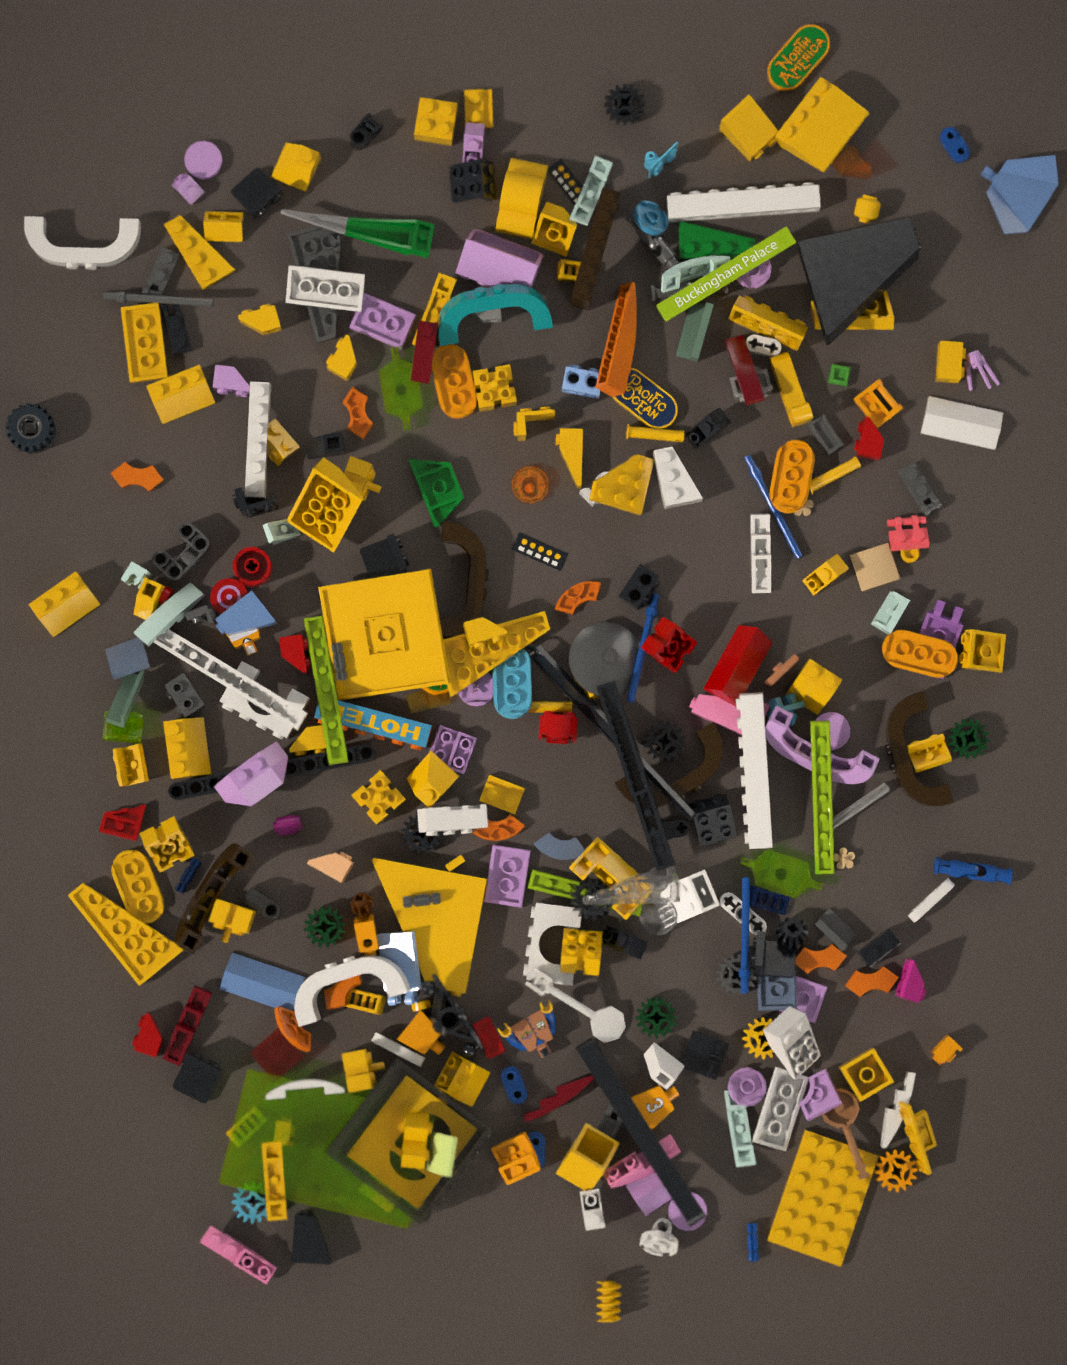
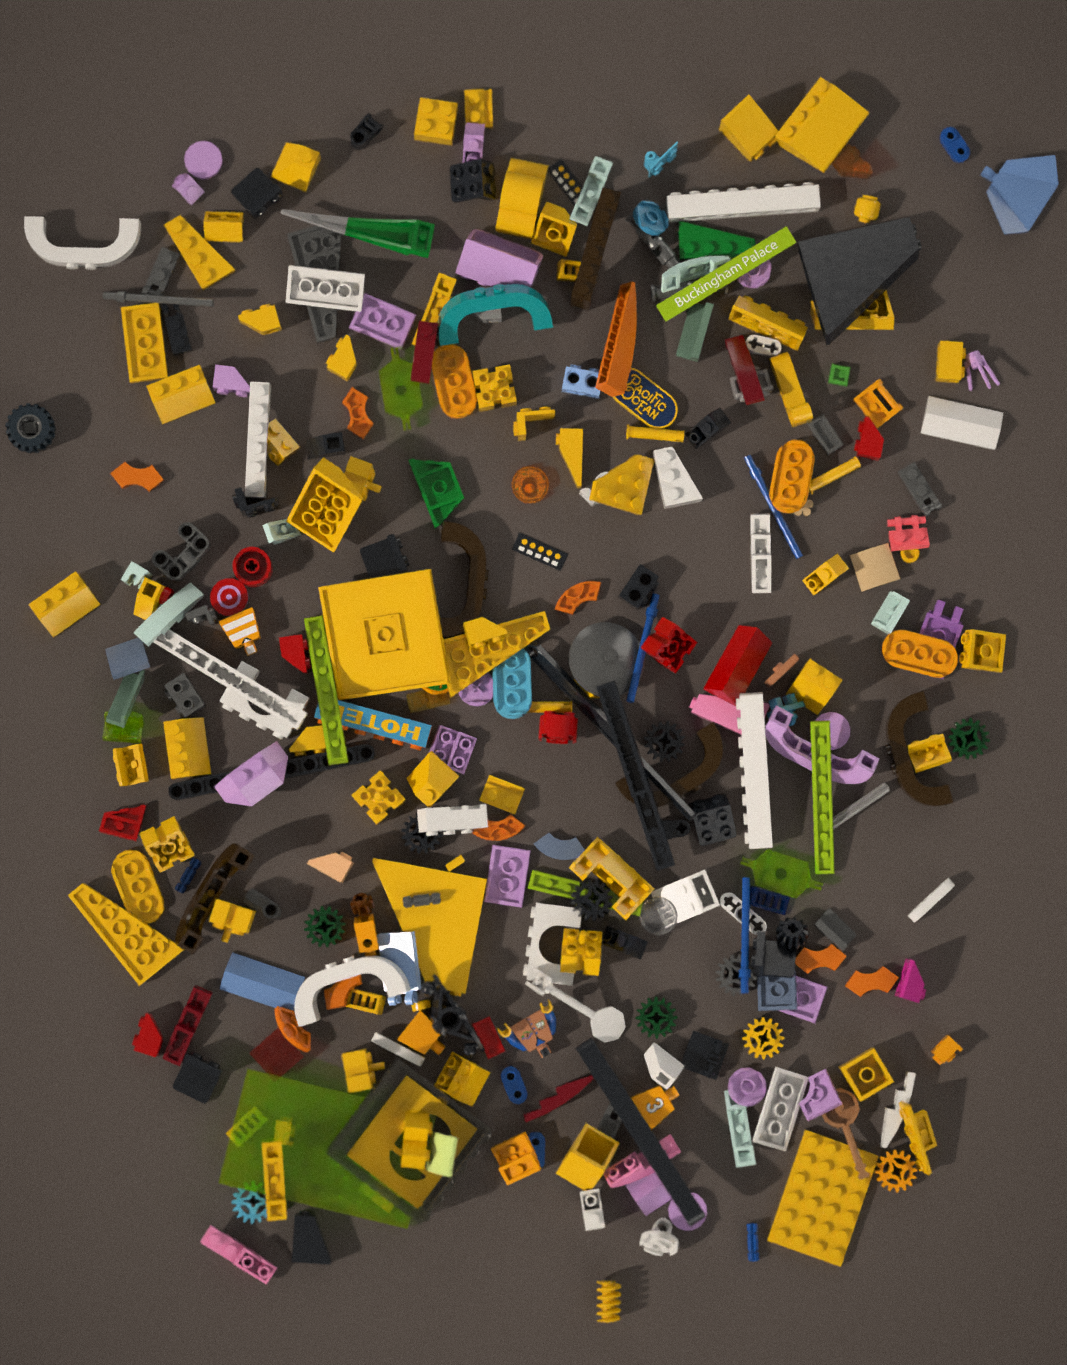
(244, 616): medium blue slope -> none
(287, 825): magenta brick -> none
(329, 1087): white slope -> none
(339, 661): dark grey axle -> none
(619, 98): black gear -> none
(649, 887): clear wedge -> none
(793, 1041): white slope -> none
(798, 57): tile -> none
(844, 858): tan plant -> none
(878, 948): black brick -> none
(961, 869): blue piece -> none

